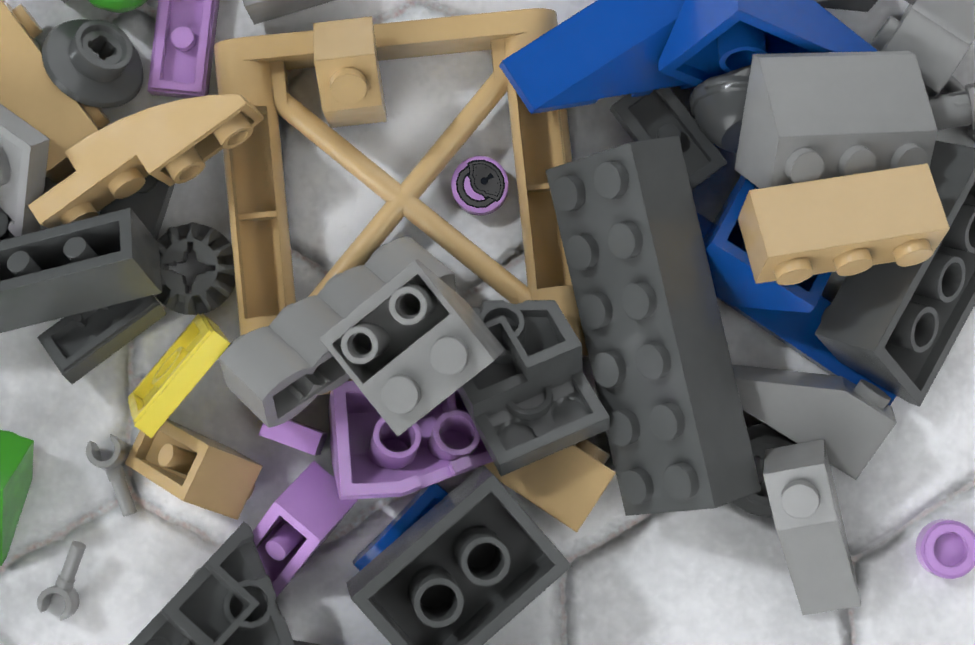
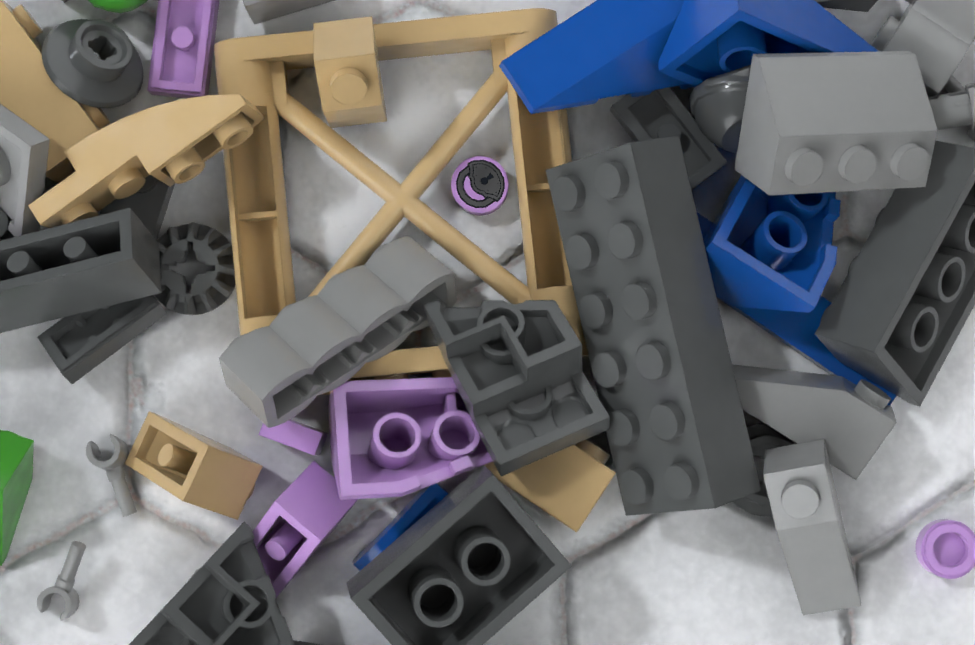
(176, 374): light yellow tile -> none
(411, 345): light grey slope -> none
(842, 224): tan brick -> none

